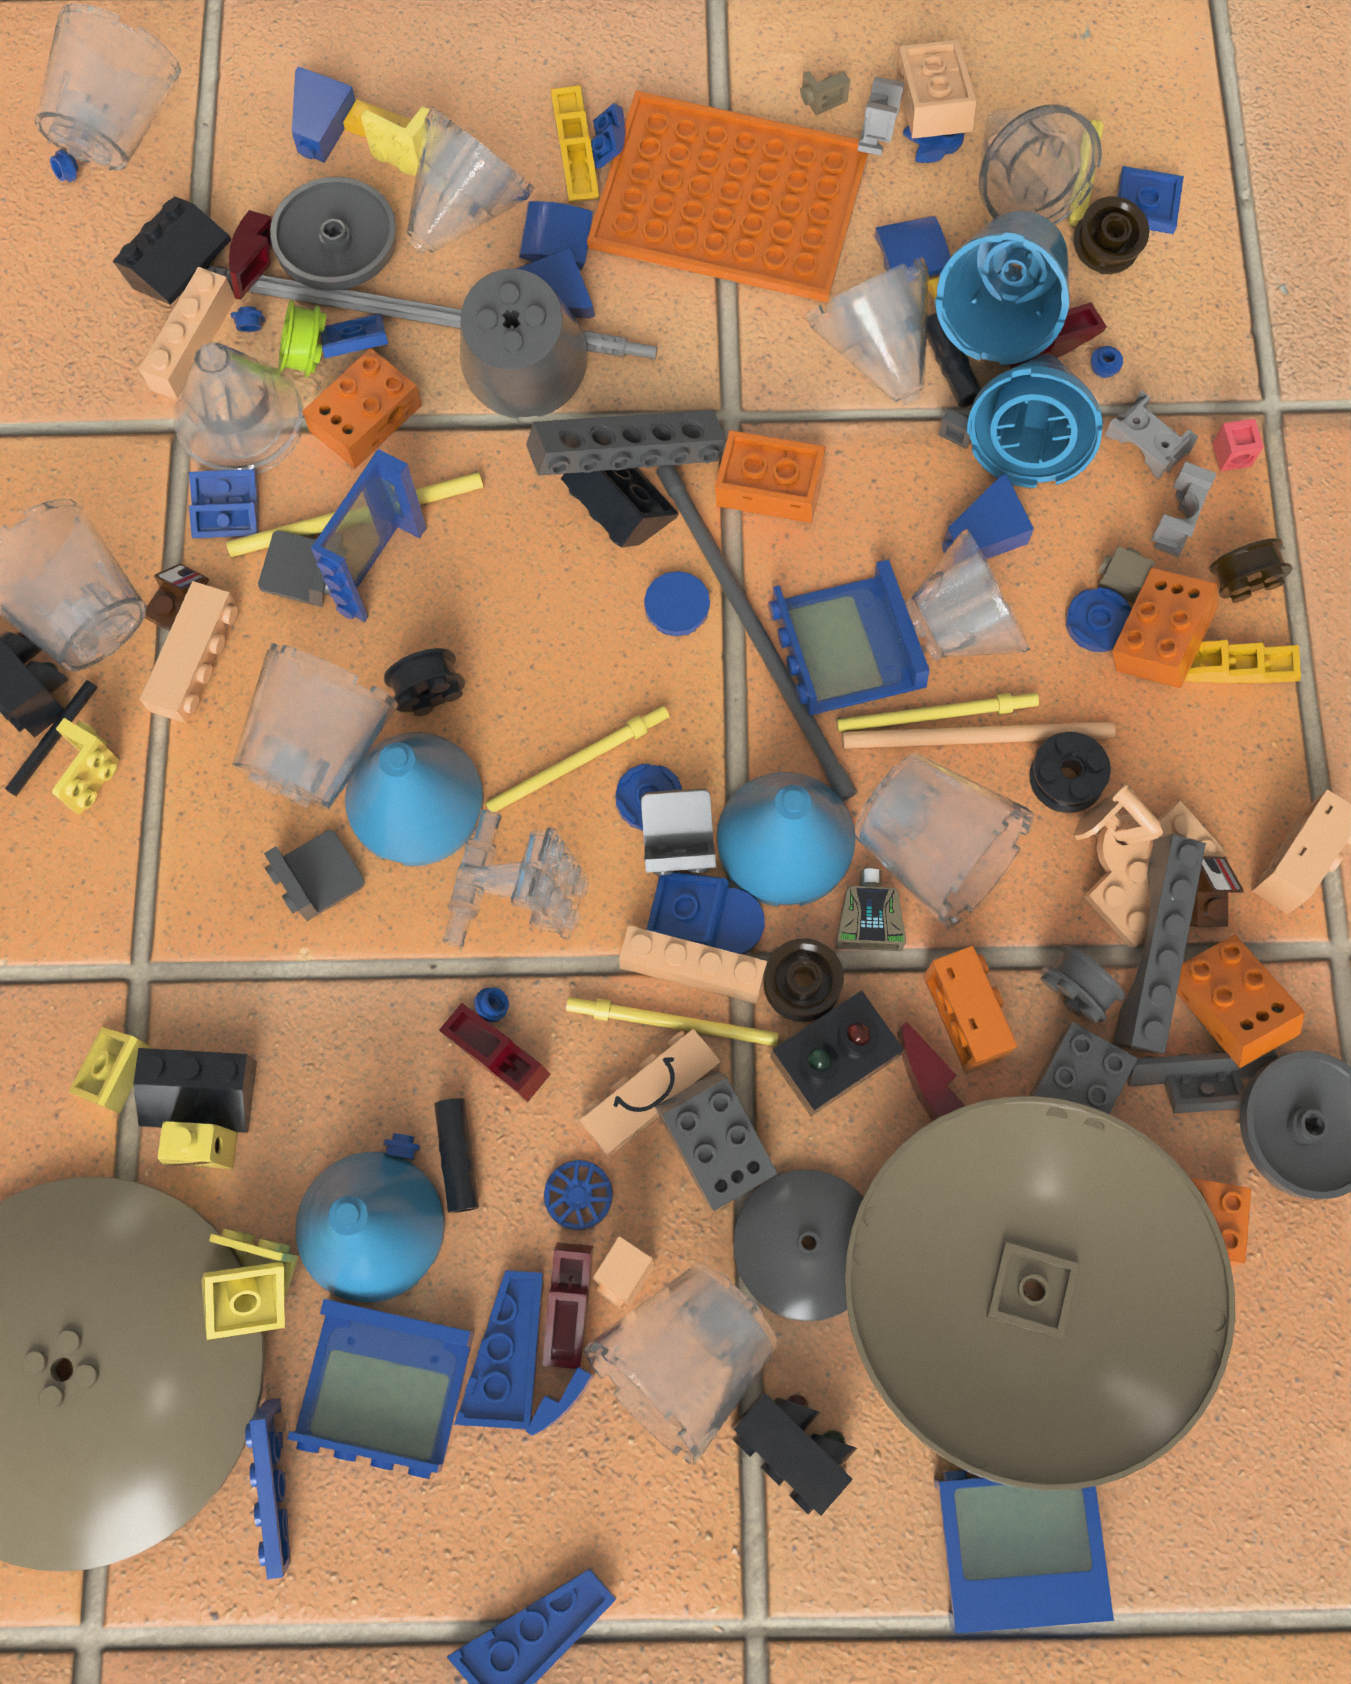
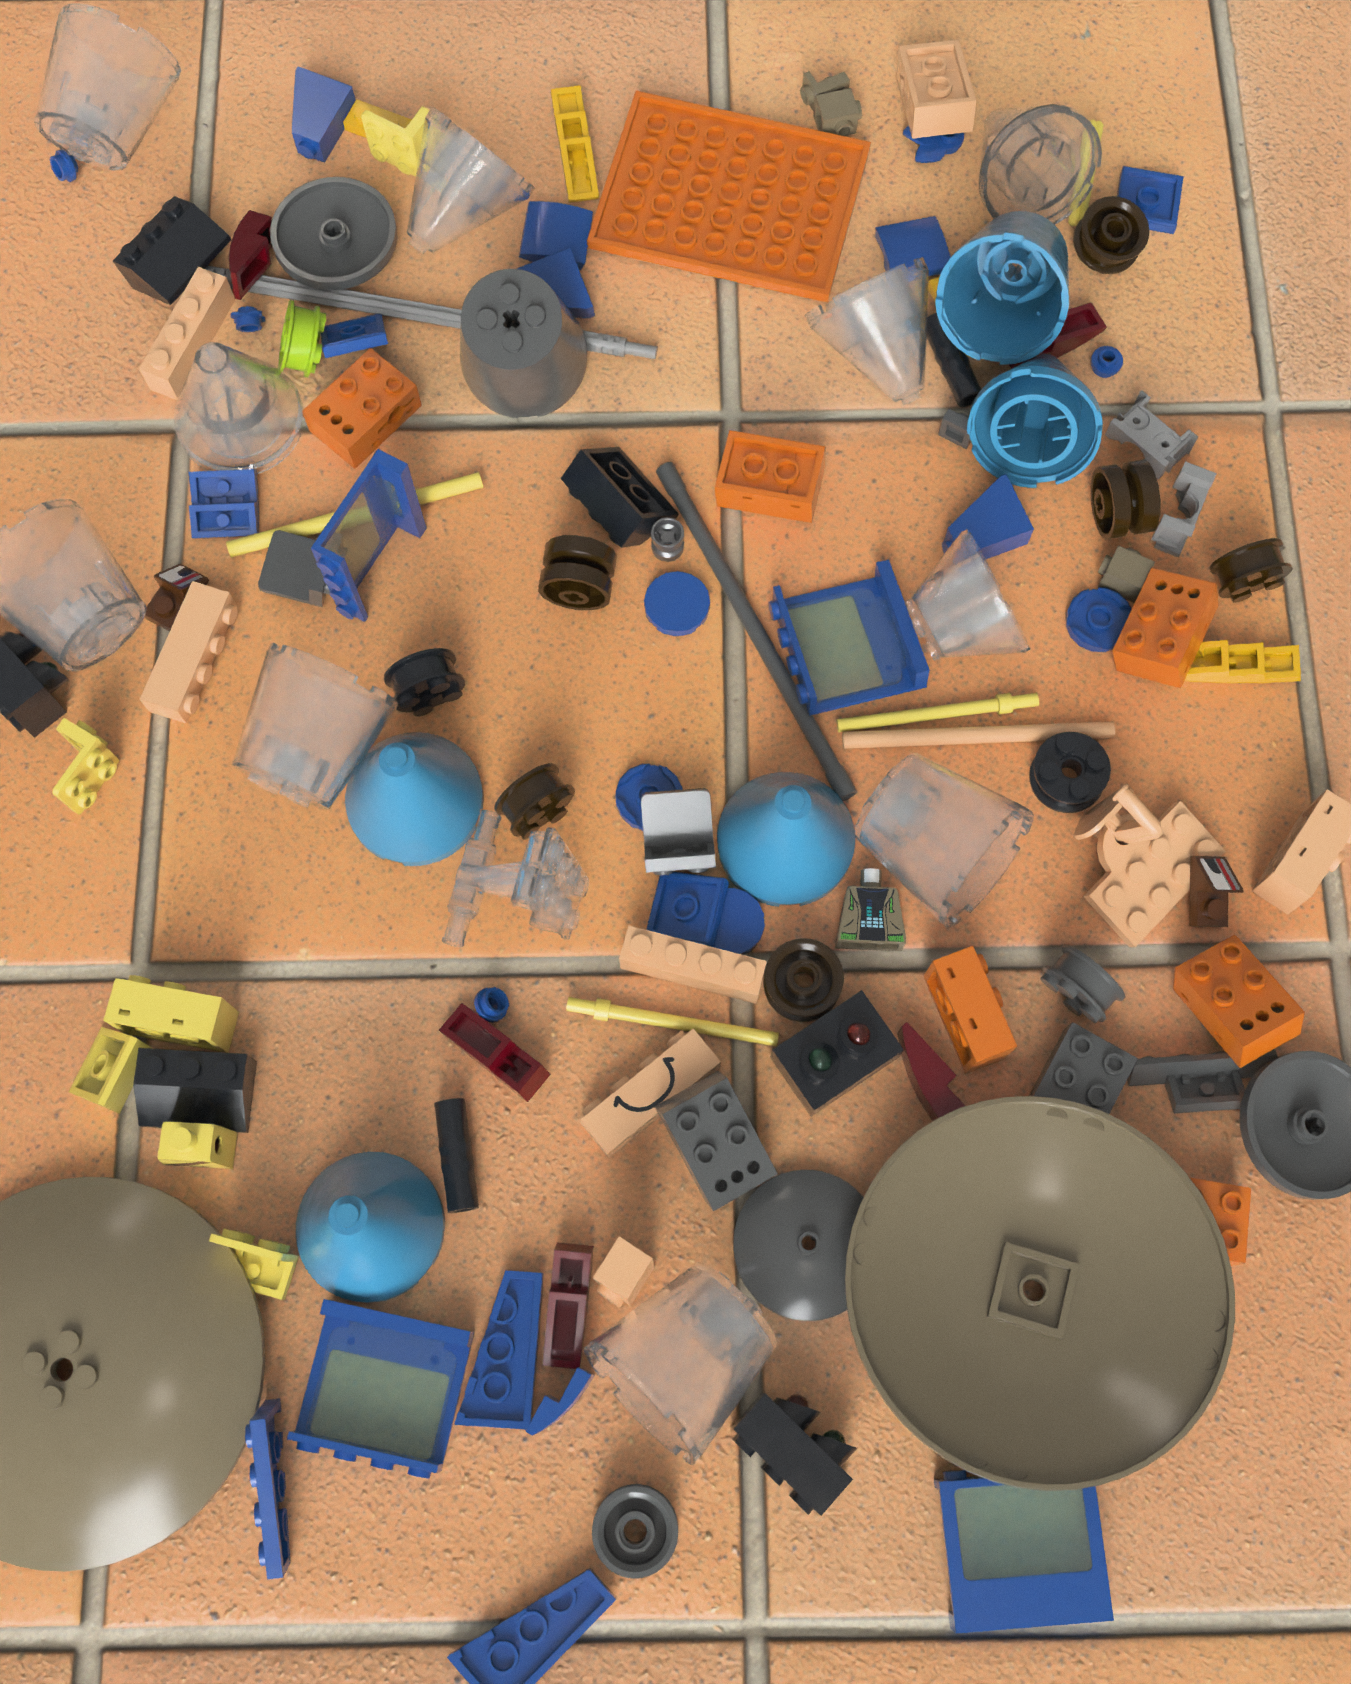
(50, 739): black piece -> none
(171, 1014): none -> light yellow piece
(243, 1300): light yellow slope -> none
(315, 874): dark grey bracket -> none
(401, 1146): blue plate -> none
(535, 800): none -> dark brown wheel
(577, 572): none -> dark brown wheel
(578, 1195): blue wheel -> none
(609, 135): blue slope -> none
(625, 442): dark grey brick -> none
(629, 1557): none -> dark grey wheel
(635, 728): light yellow bar -> none
(667, 532): none -> flat silver wheel
(837, 112): none -> dark tan brick
(880, 114): light grey piece -> none
(1125, 499): none -> dark brown wheel
(1150, 1003): dark grey arch -> none
(1237, 445): coral brick -> none

